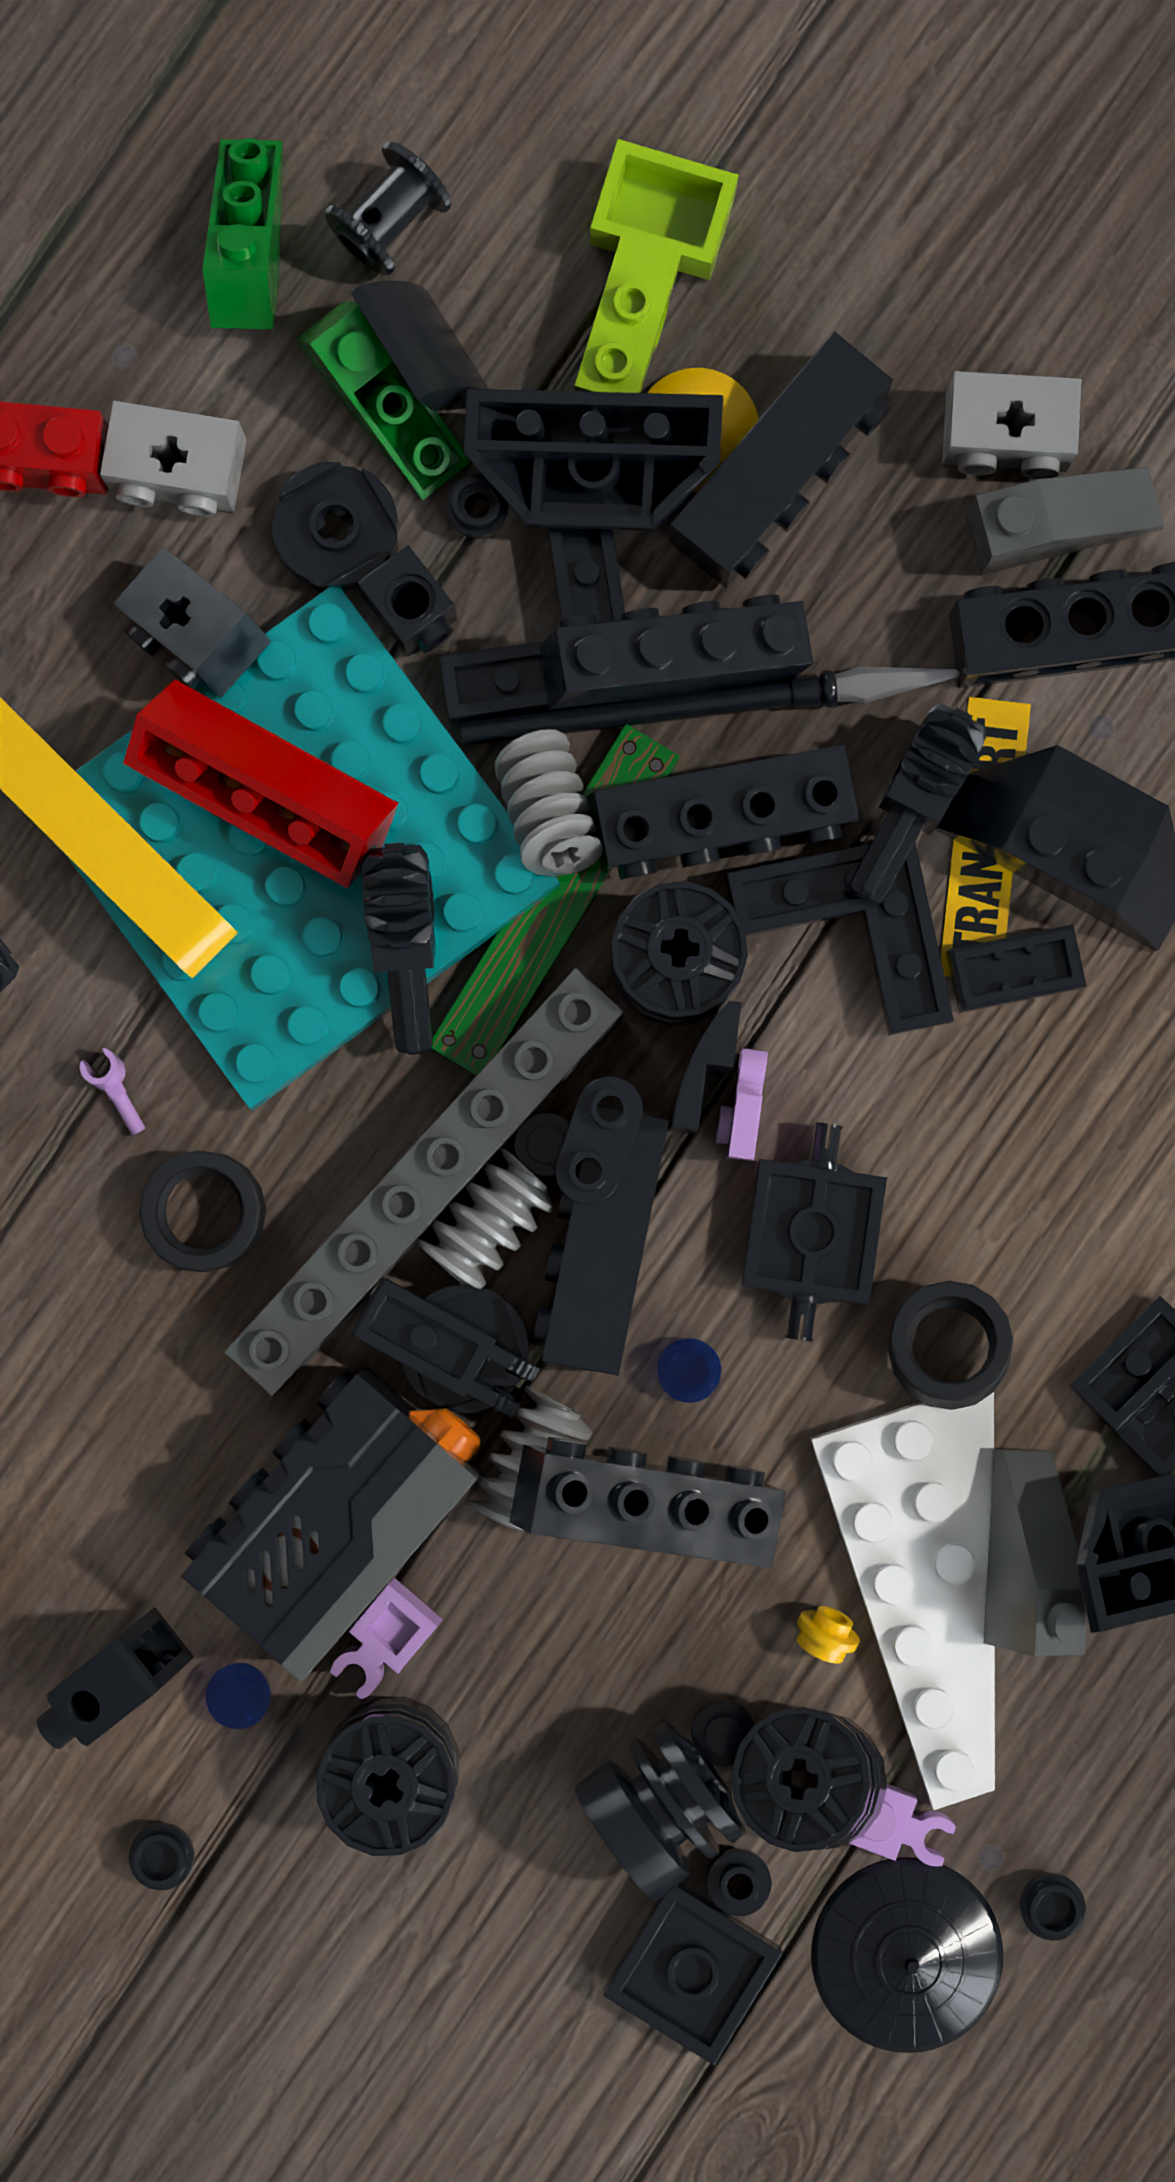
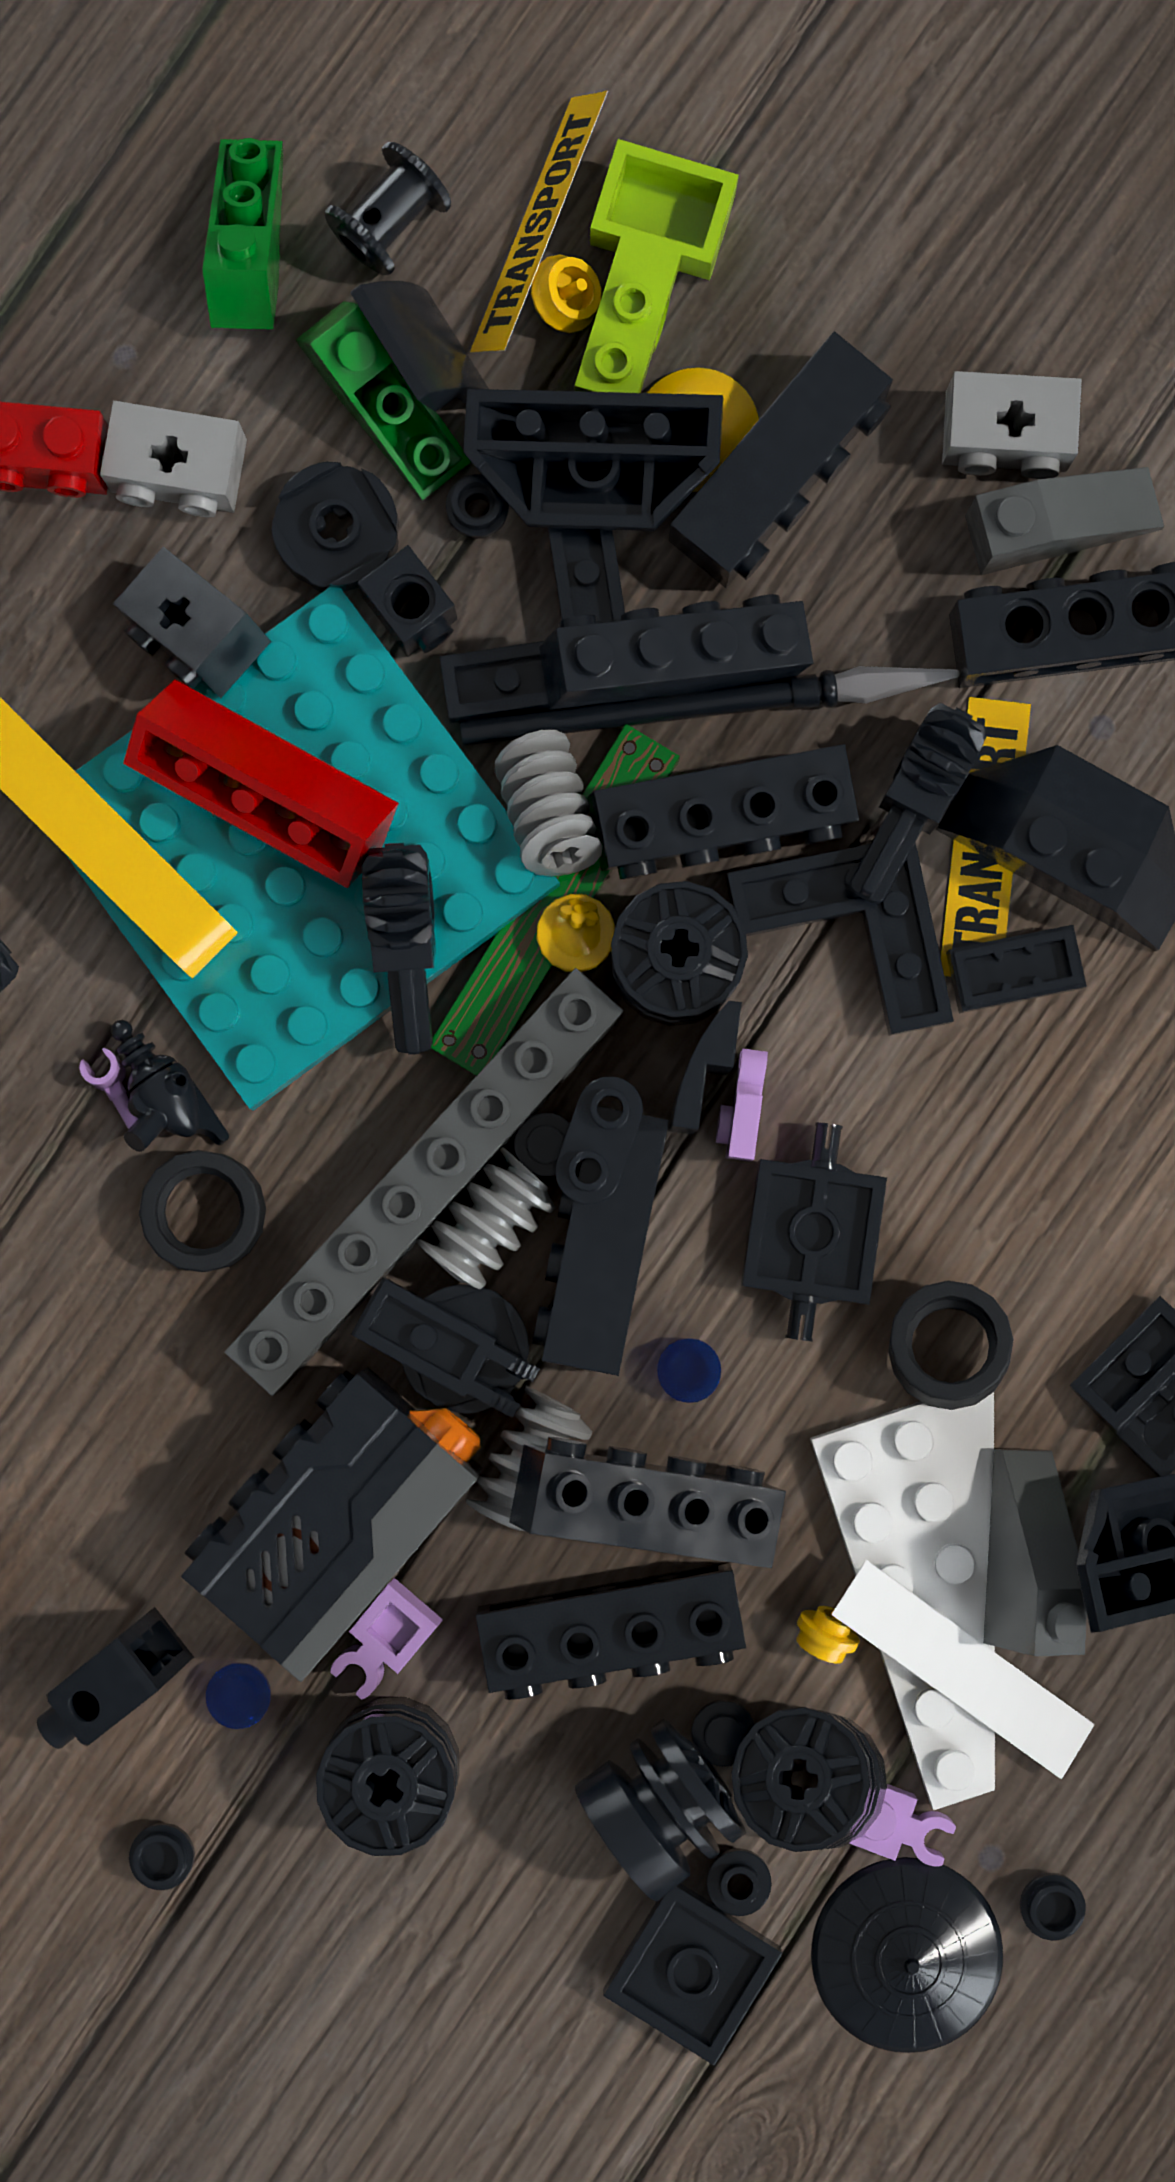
(162, 1094): none -> black piece
(538, 222): none -> yellow sticker
(566, 293): none -> yellow hat
(575, 932): none -> yellow hat
(610, 1629): none -> black brick
(963, 1669): none -> white sticker

